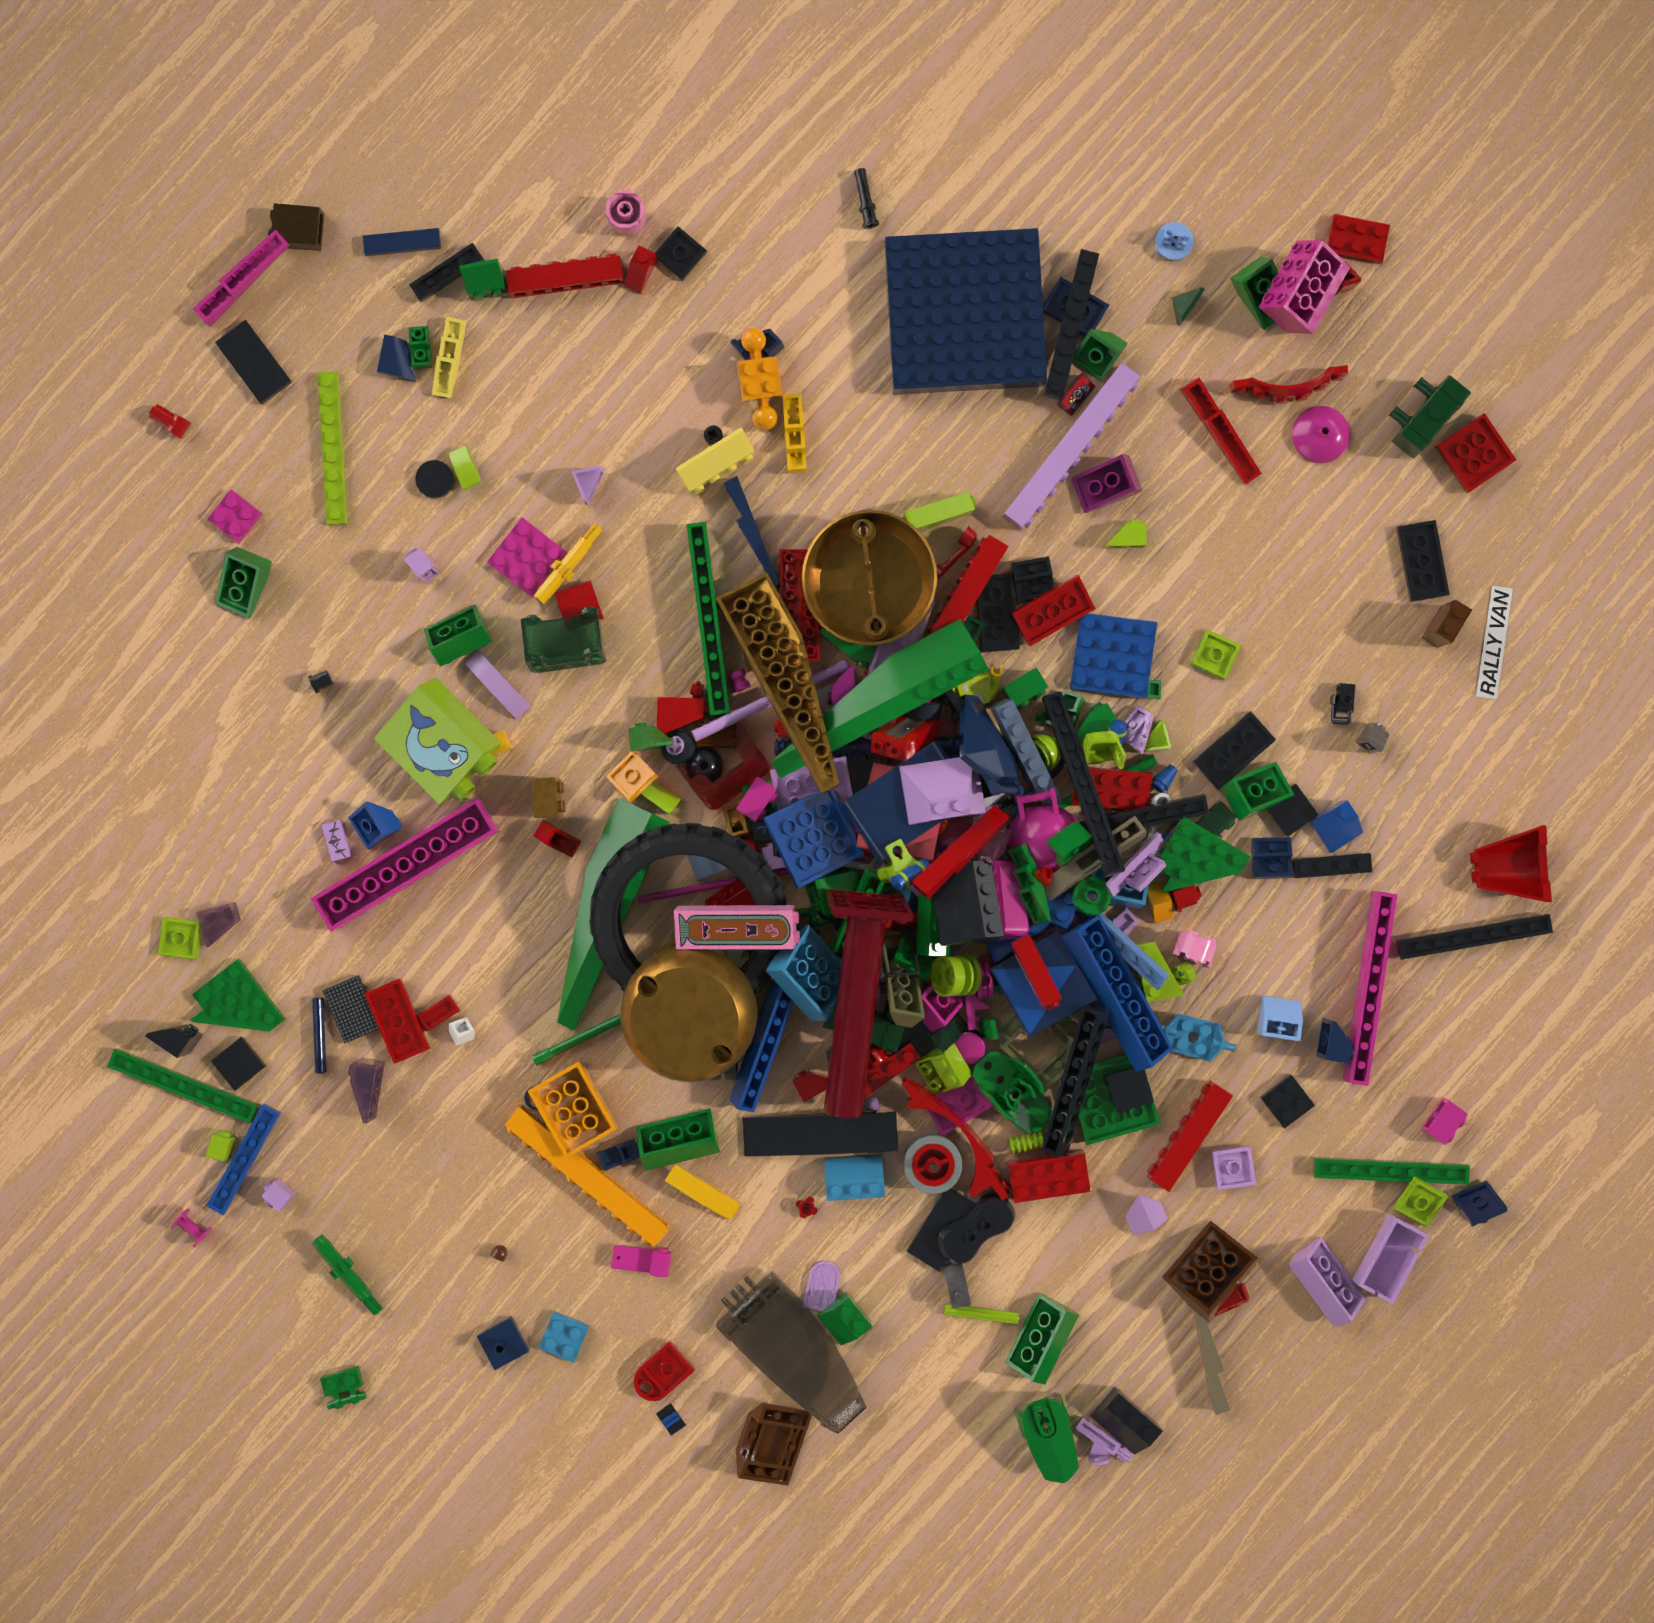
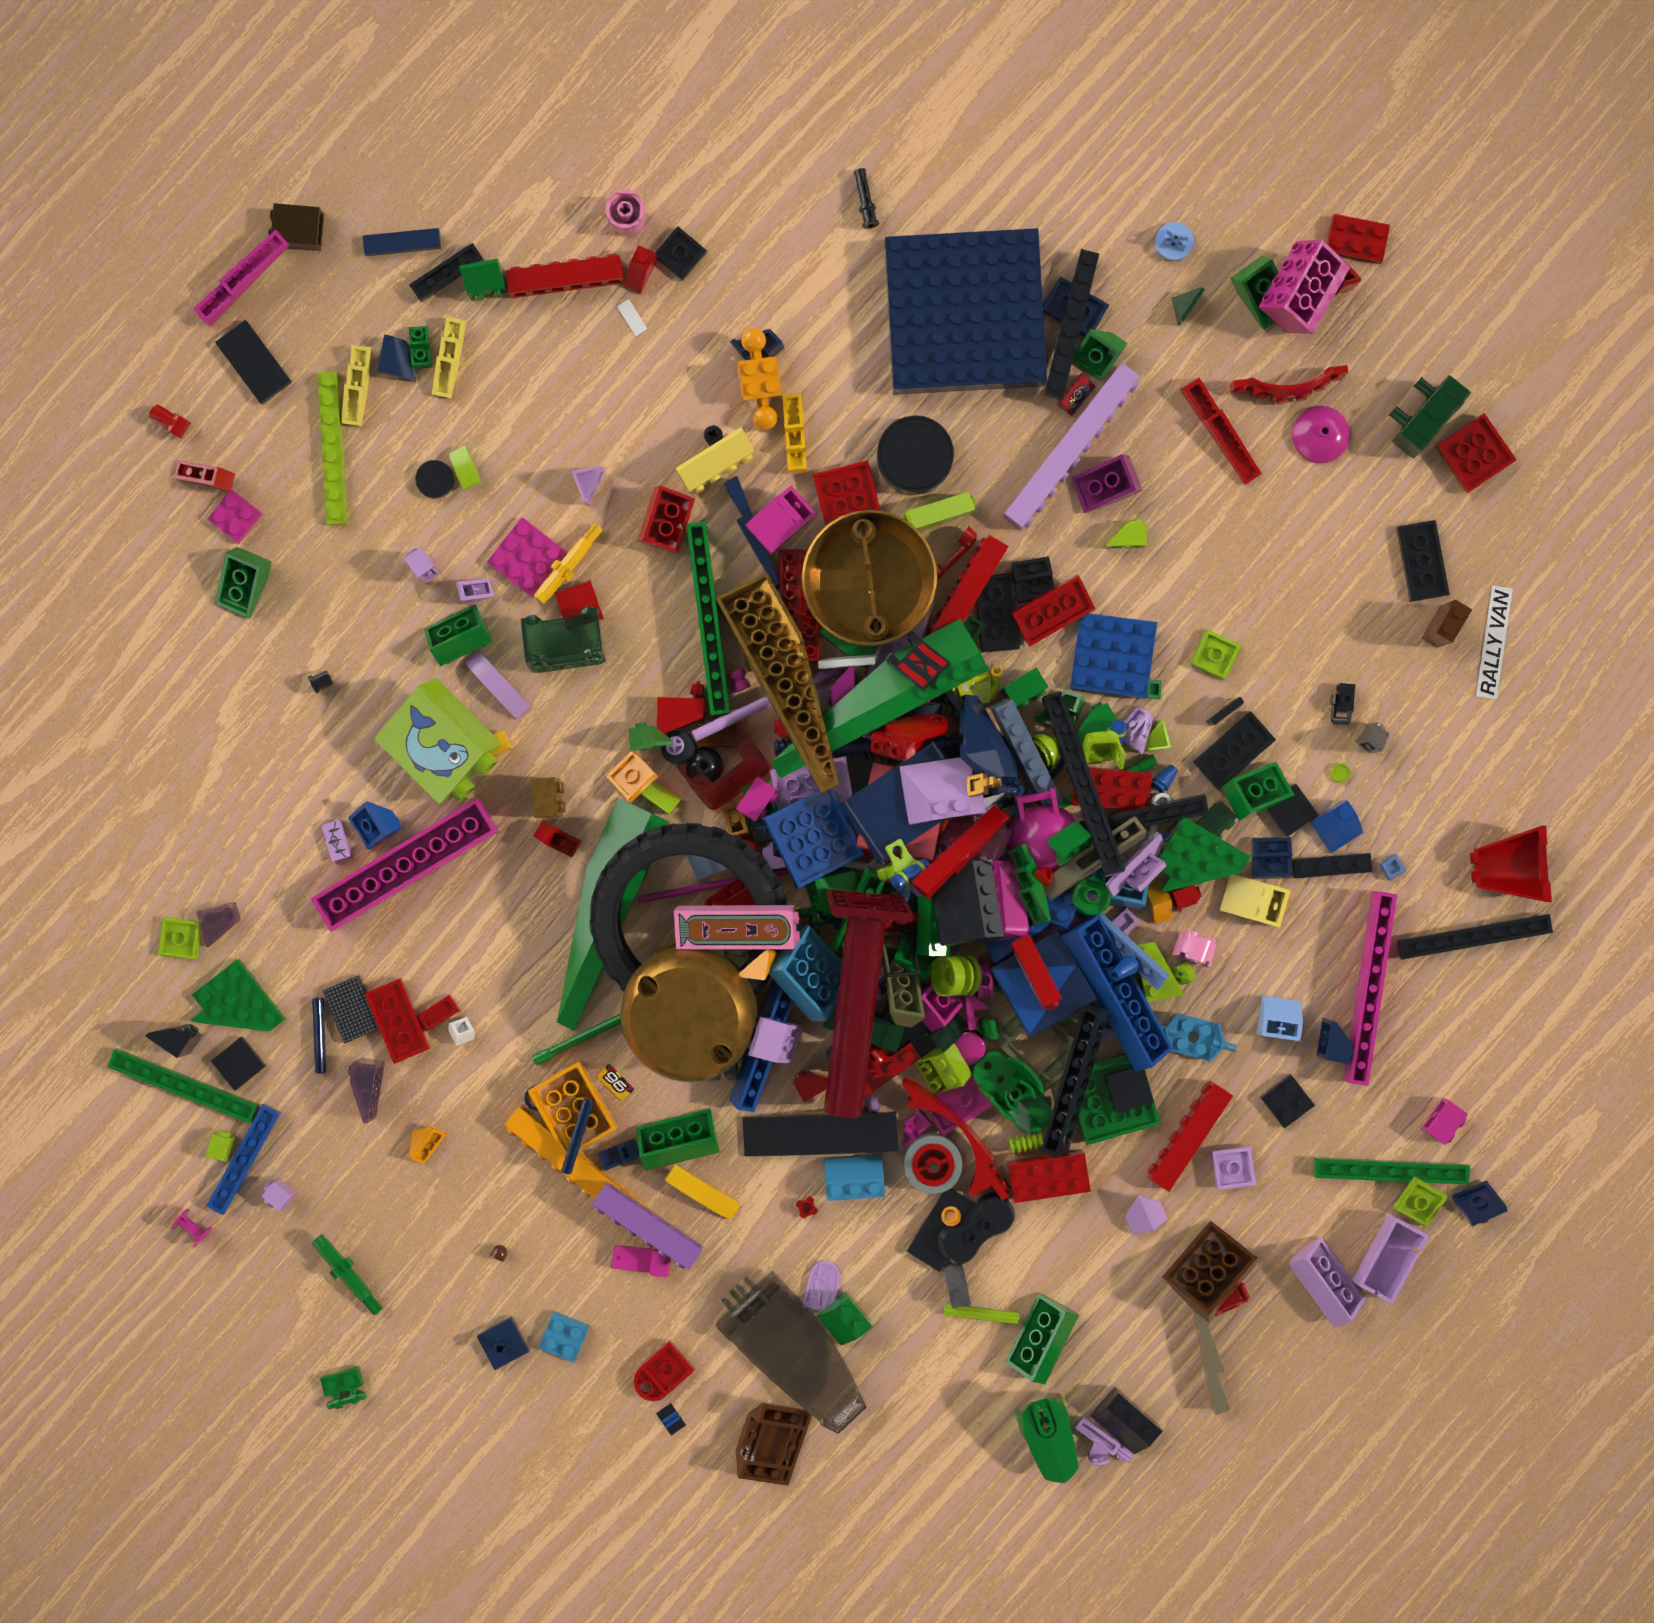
(204, 475): none -> red slope
(357, 385): none -> light yellow slope
(425, 1143): none -> light orange slope
(475, 590): none -> lavender slope
(577, 1136): none -> dark blue axle
(615, 1082): none -> sticker
(632, 317): none -> white sticker
(647, 1225): none -> medium lavender brick
(666, 519): none -> red slope
(760, 966): none -> light orange slope
(775, 1040): none -> lavender slope
(781, 519): none -> dark pink slope
(845, 490): none -> red plate
(848, 661): none -> white tile
(914, 1126): none -> dark pink slope
(915, 455): none -> black brick
(917, 727): none -> red tile
(921, 664): none -> flag
(951, 1216): none -> light orange plate
(979, 784): none -> pearl gold plate
(1125, 968): none -> blue cone
(1225, 711): none -> black tile
(1255, 900): none -> light yellow slope
(1340, 772): none -> lime piece
(1392, 867): none -> medium blue tile

